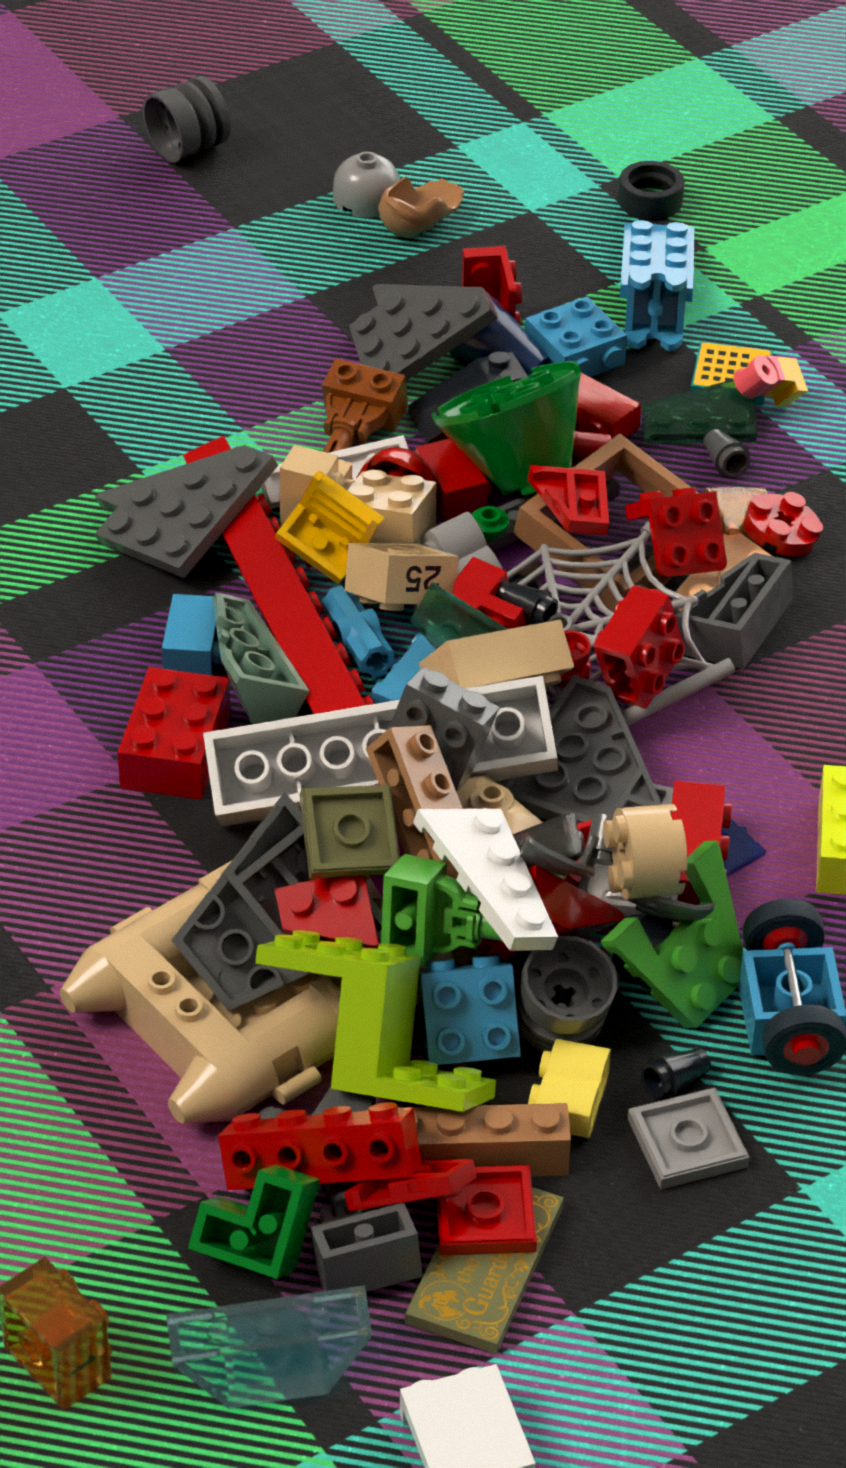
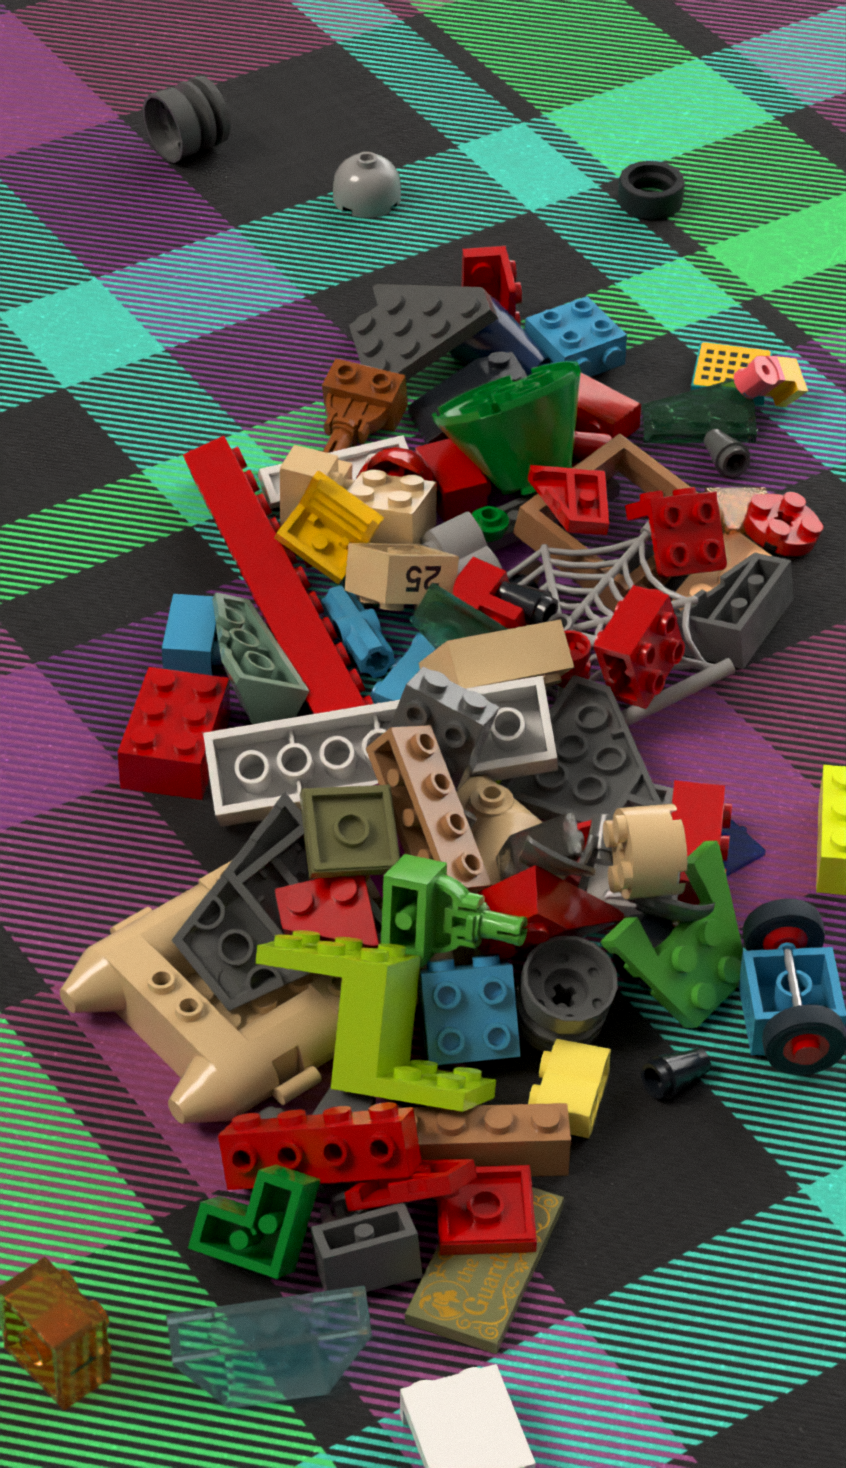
(183, 510): dark grey wing -> none
(413, 211): medium nougat hair -> none
(492, 869): white wing -> none
(656, 281): dark azure hinge -> none
(688, 1138): light grey tile -> none

